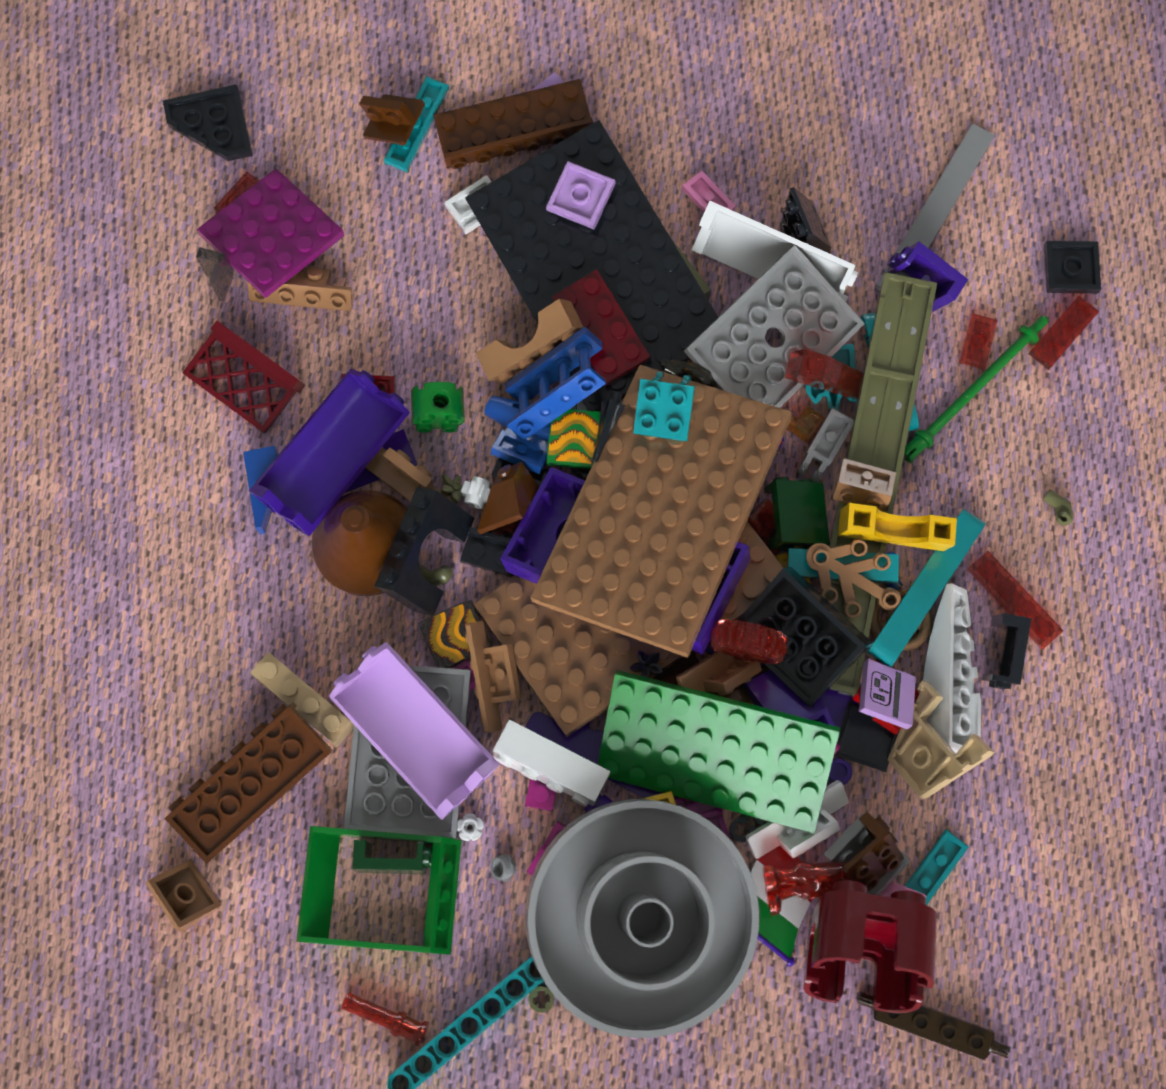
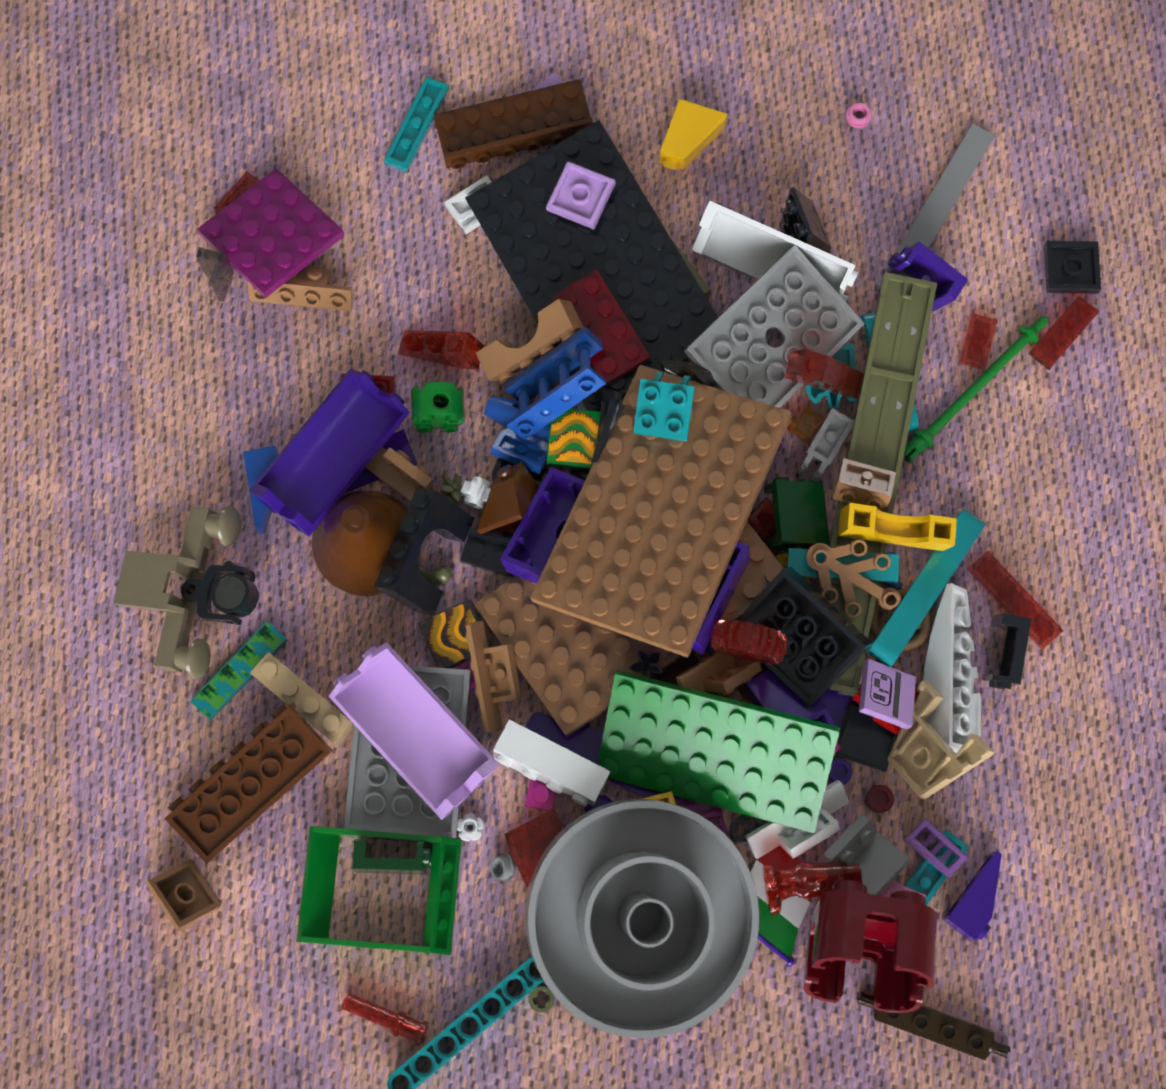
(146, 579): none -> dark tan piece
(212, 120): black plate -> none
(237, 670): none -> tile
(250, 356): dark red fence -> none
(391, 117): reddish brown bracket -> none
(442, 347): none -> clear red slope
(530, 841): none -> clear red slope
(690, 133): none -> yellow slope
(702, 190): bright pink plate -> none
(863, 110): none -> bright pink plate
(876, 858): reddish brown bracket -> none
(879, 799): none -> dark red tile
(912, 840): none -> medium lavender slope
(976, 903): none -> dark purple slope
(1062, 507): olive arm -> none

